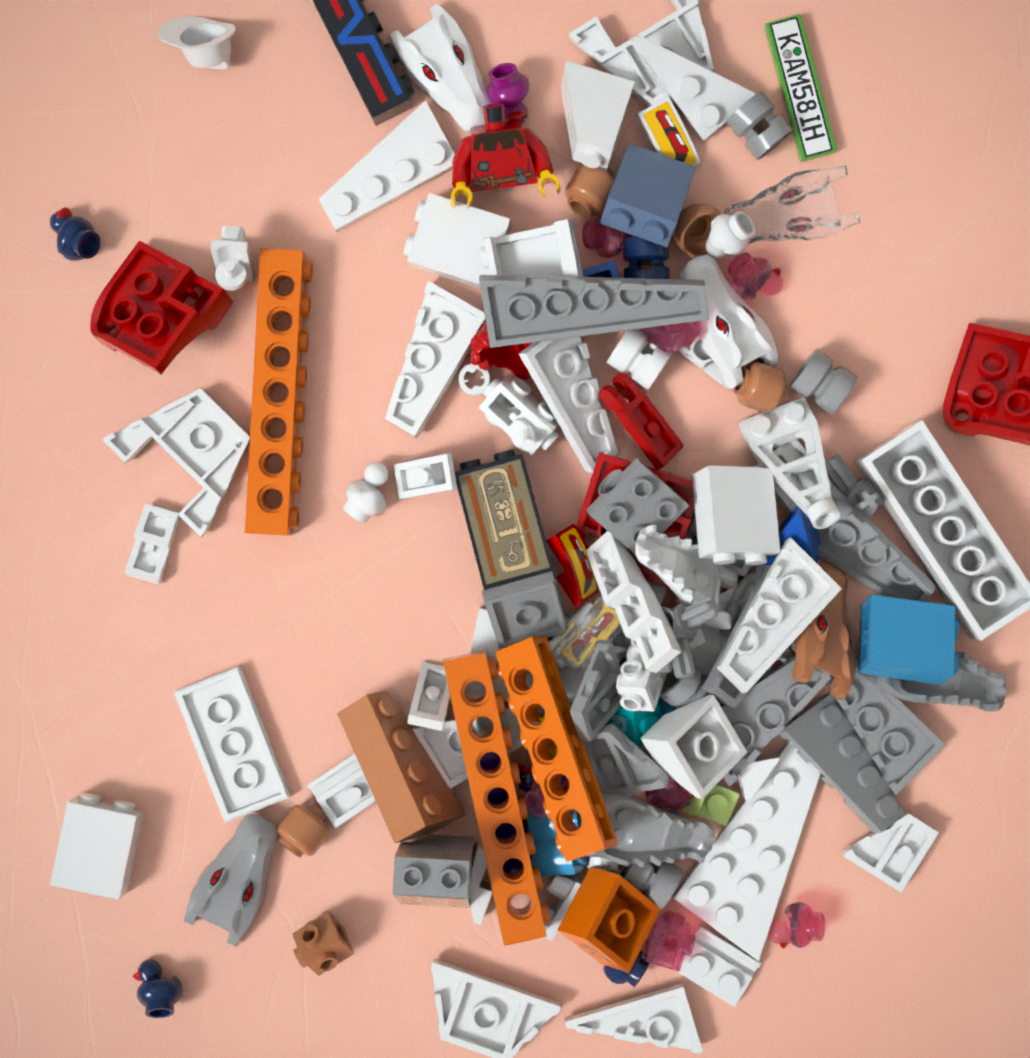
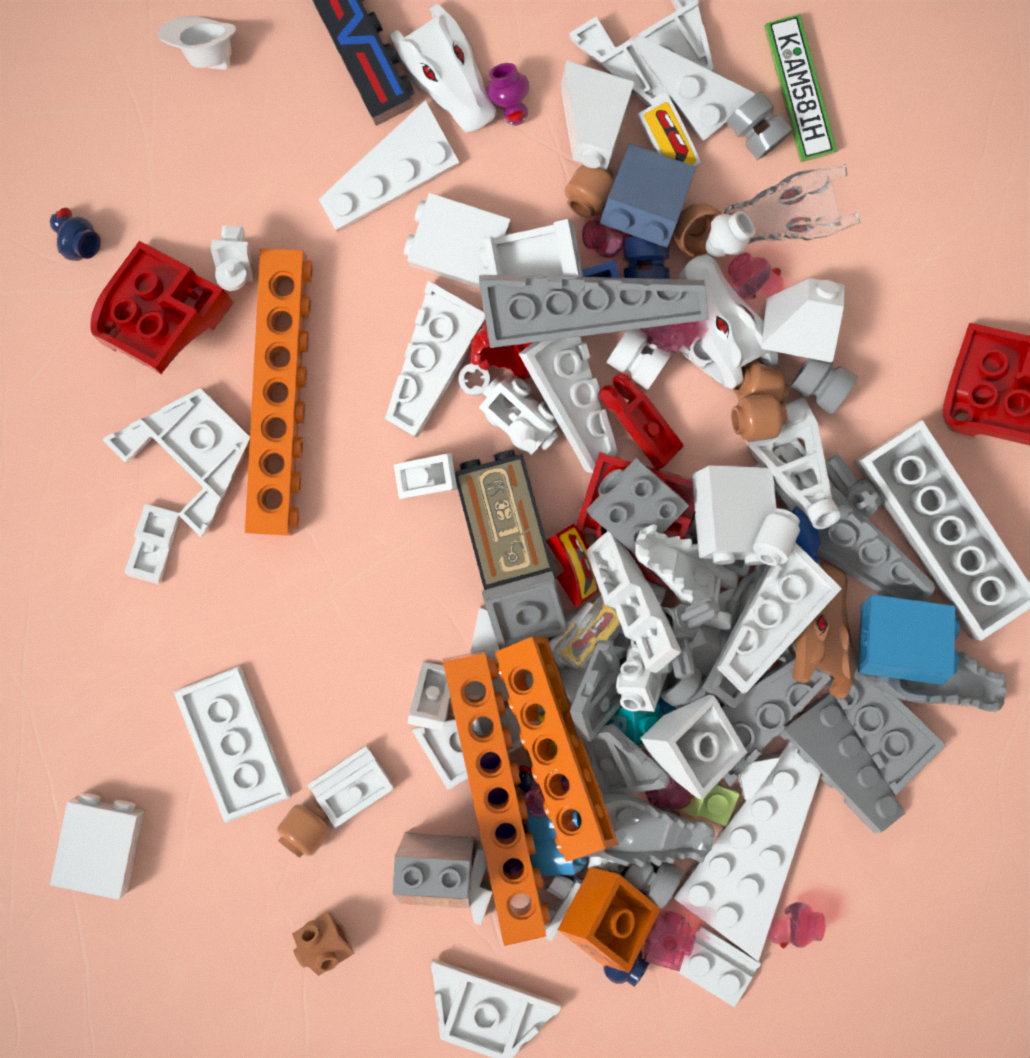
(157, 993): dark blue animal -> none
(235, 881): light grey animal -> none
(363, 495): white animal -> none
(398, 769): nougat wedge -> none
(500, 157): red torso -> none
(655, 1018): white wing -> none
(758, 417): none -> nougat head
(777, 537): none -> white brick
(804, 319): none -> white slope
(894, 852): white wing -> none

